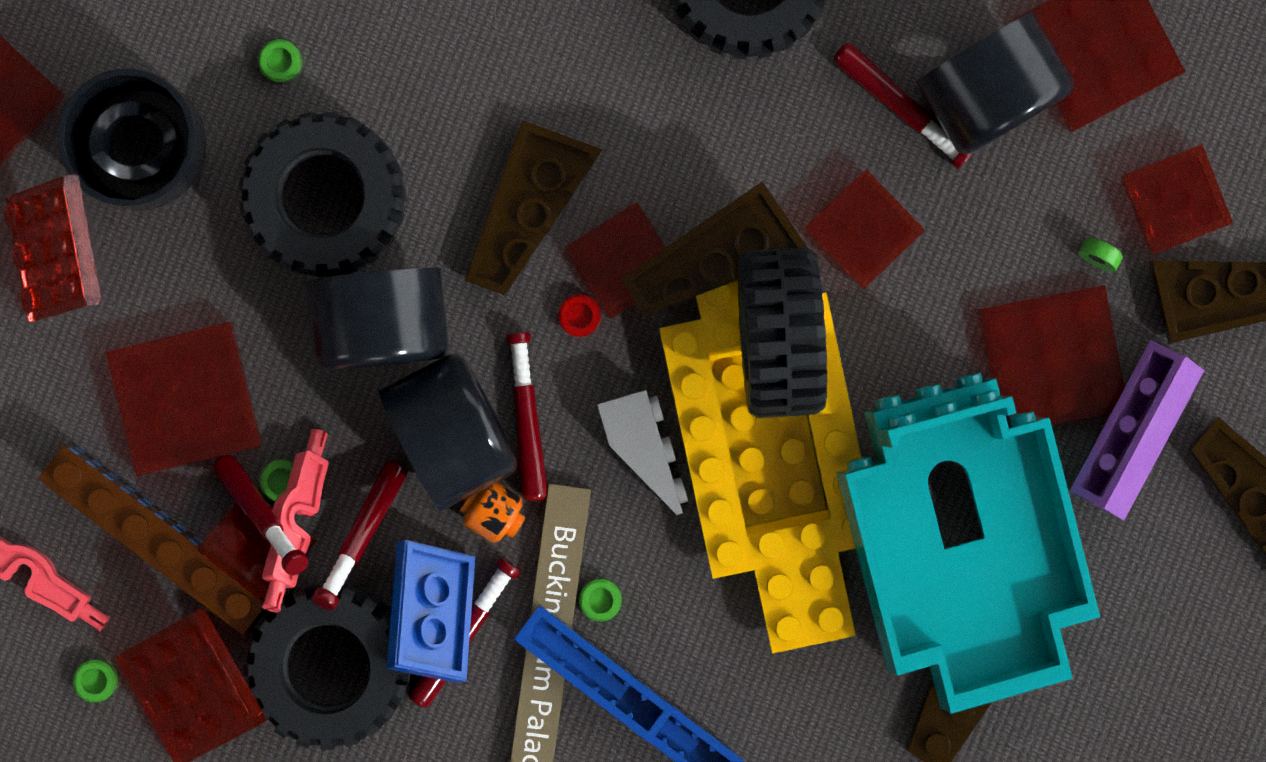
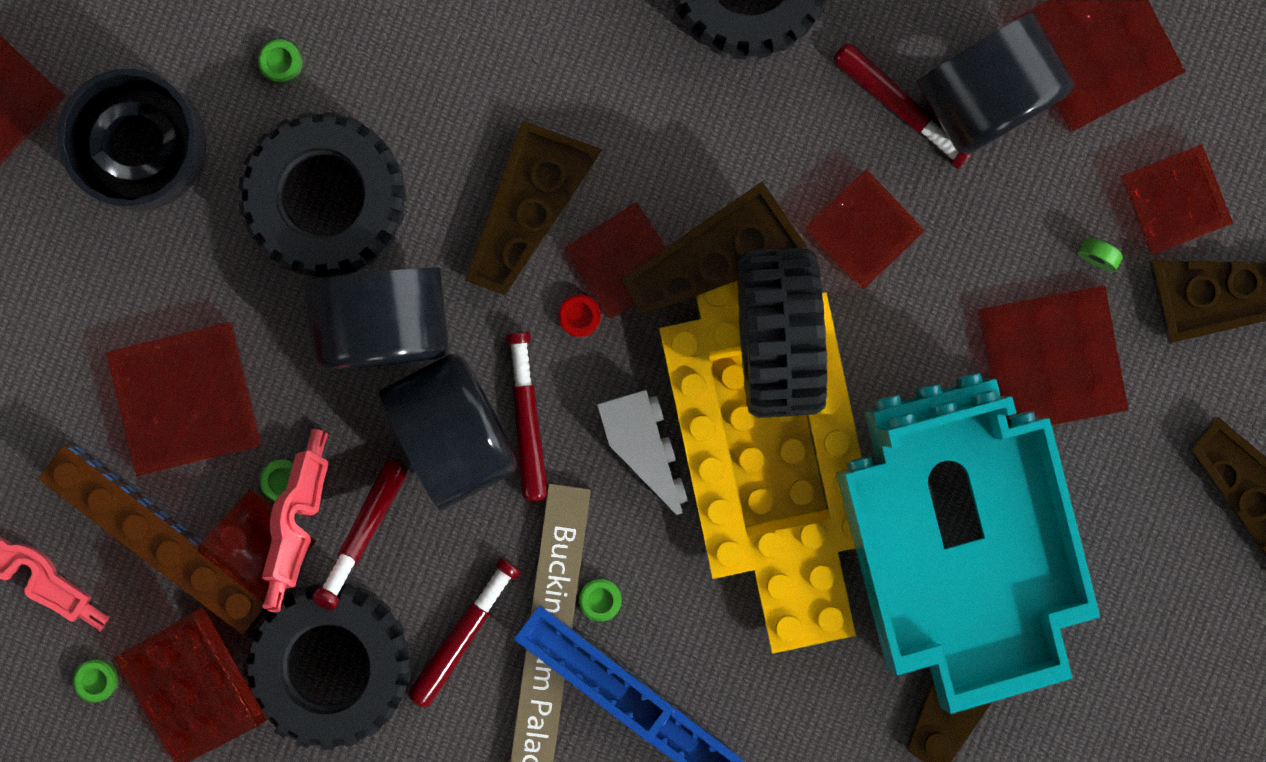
(52, 249): clear red plate -> none
(255, 507): dark red piece -> none
(431, 612): tile -> none
(493, 513): orange head -> none
(1137, 430): medium lavender brick -> none

